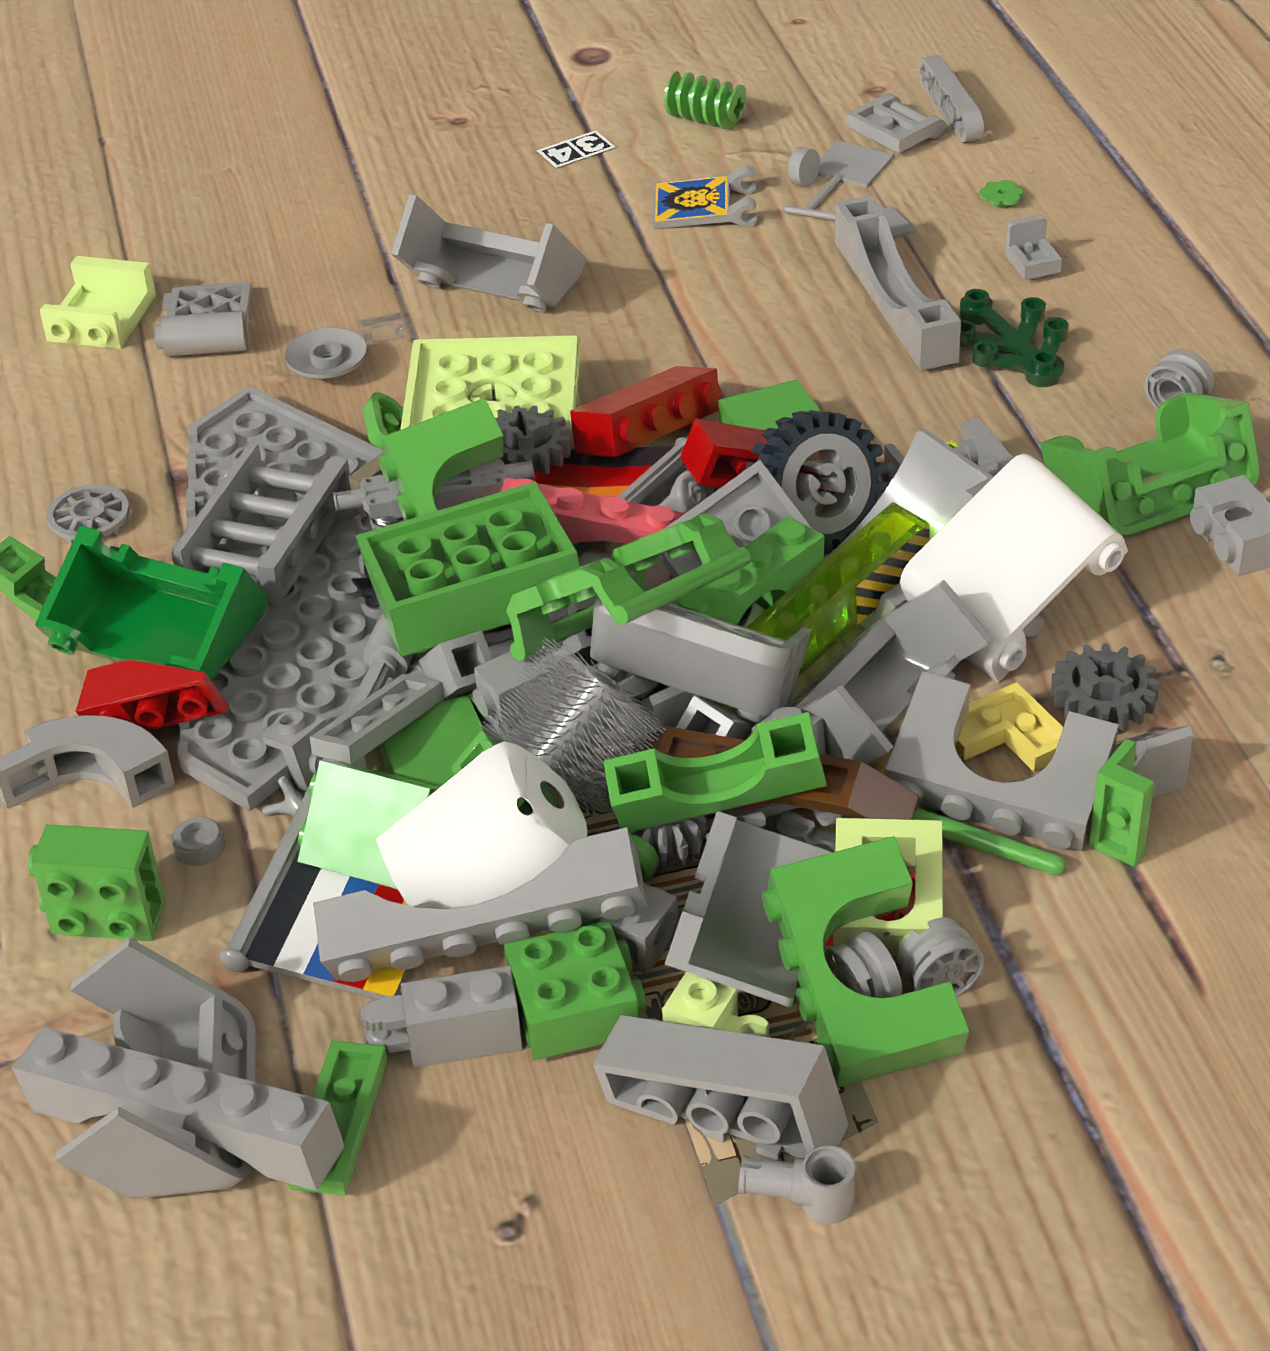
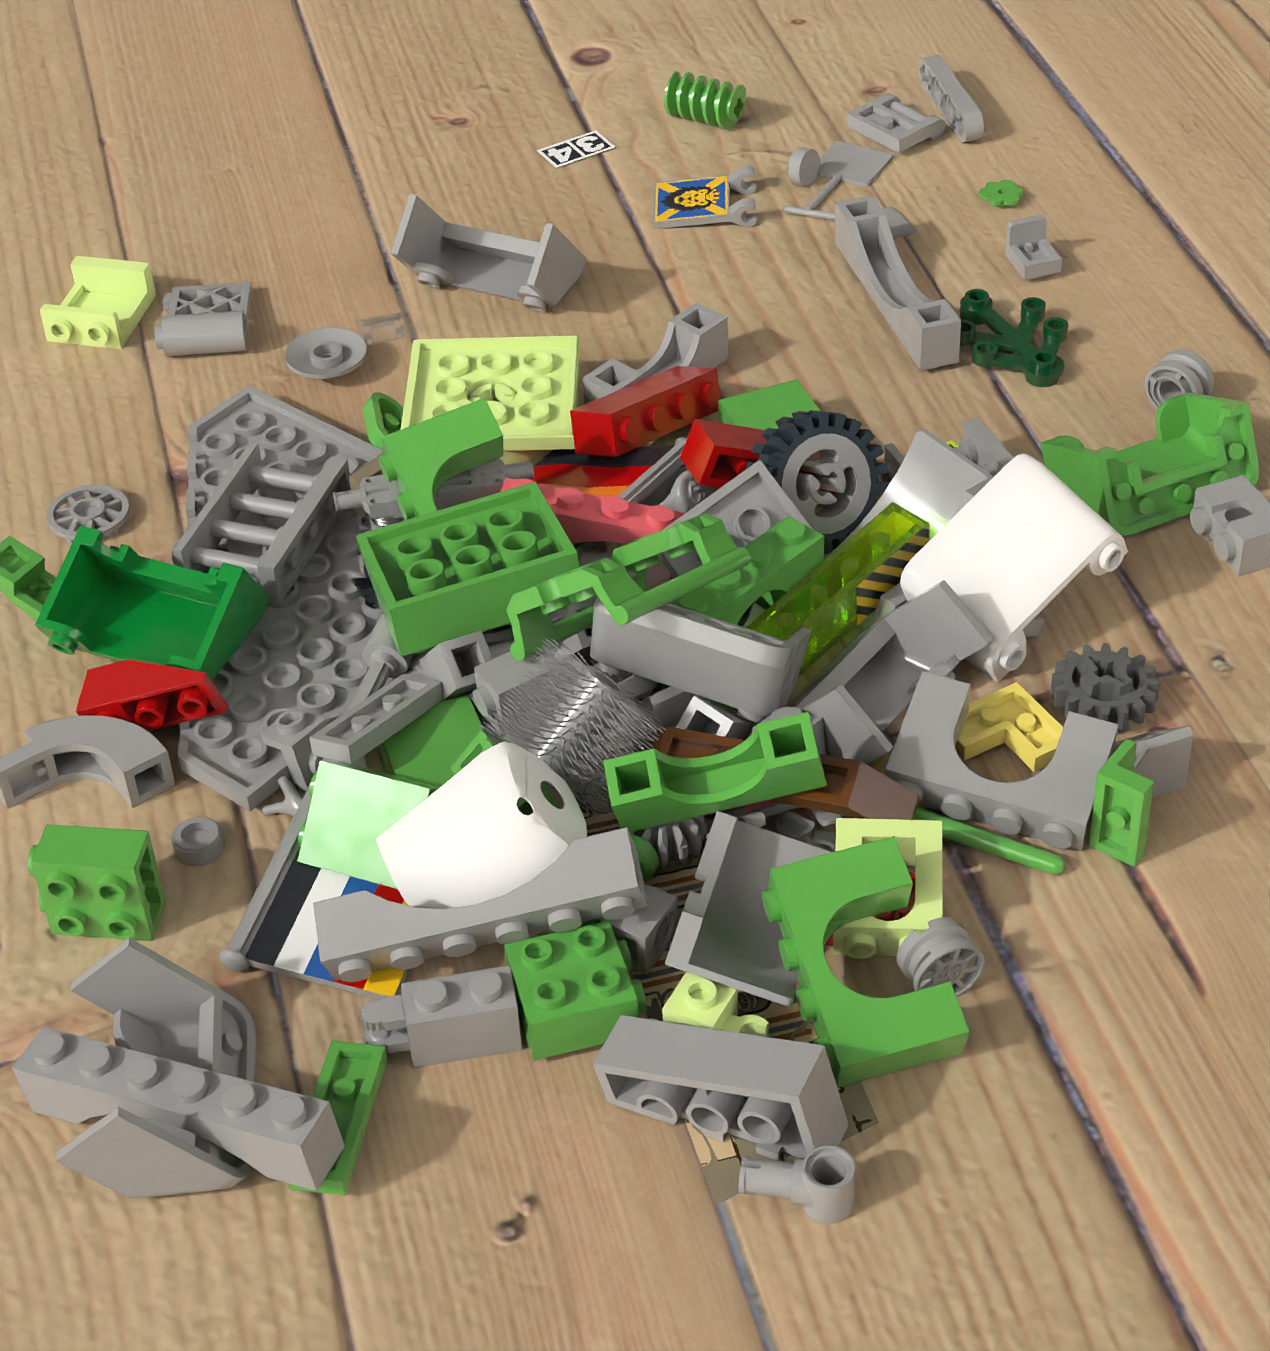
(534, 437): dark grey gear -> none
(692, 339): none -> light grey arch
(865, 966): light grey wheel -> none

